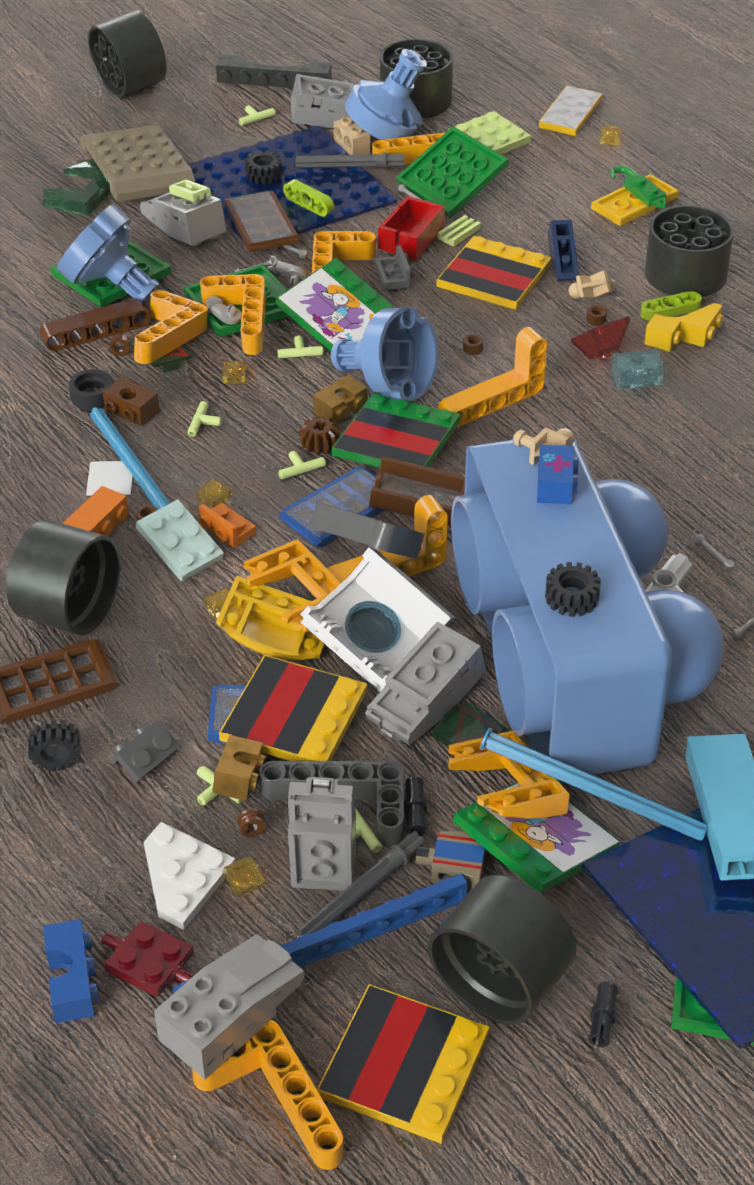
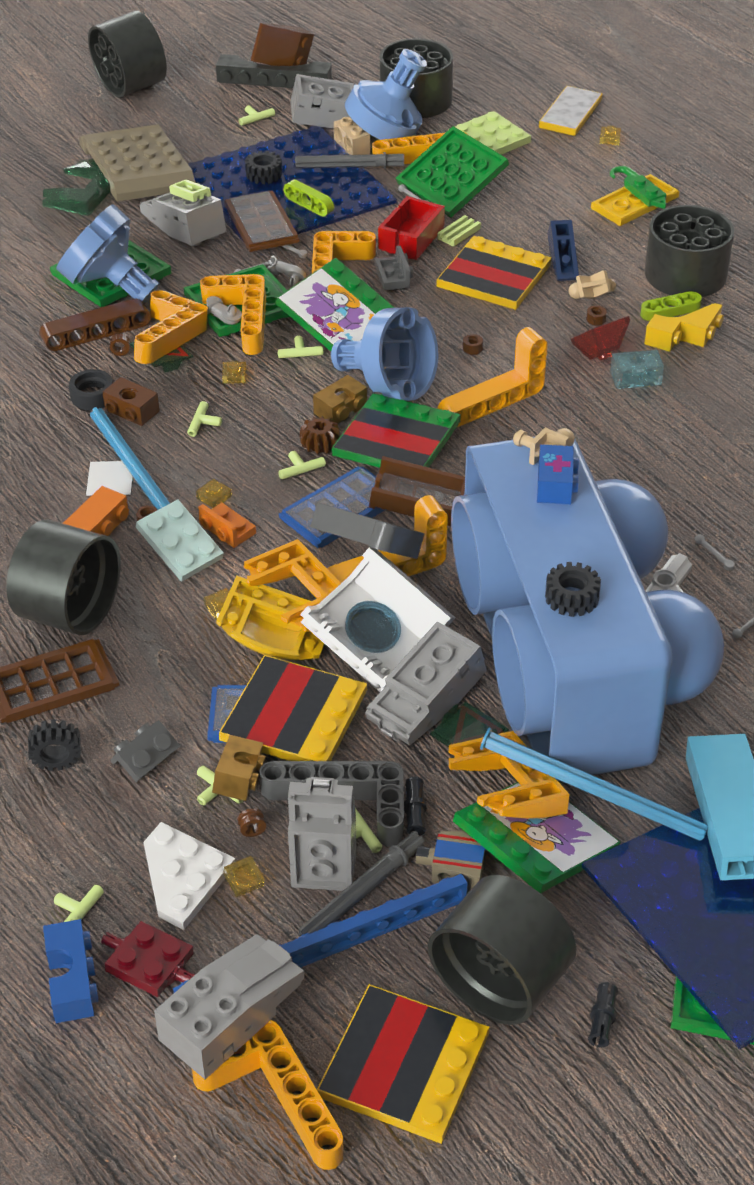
(79, 909): none -> yellowish green piece
(282, 45): none -> reddish brown slope

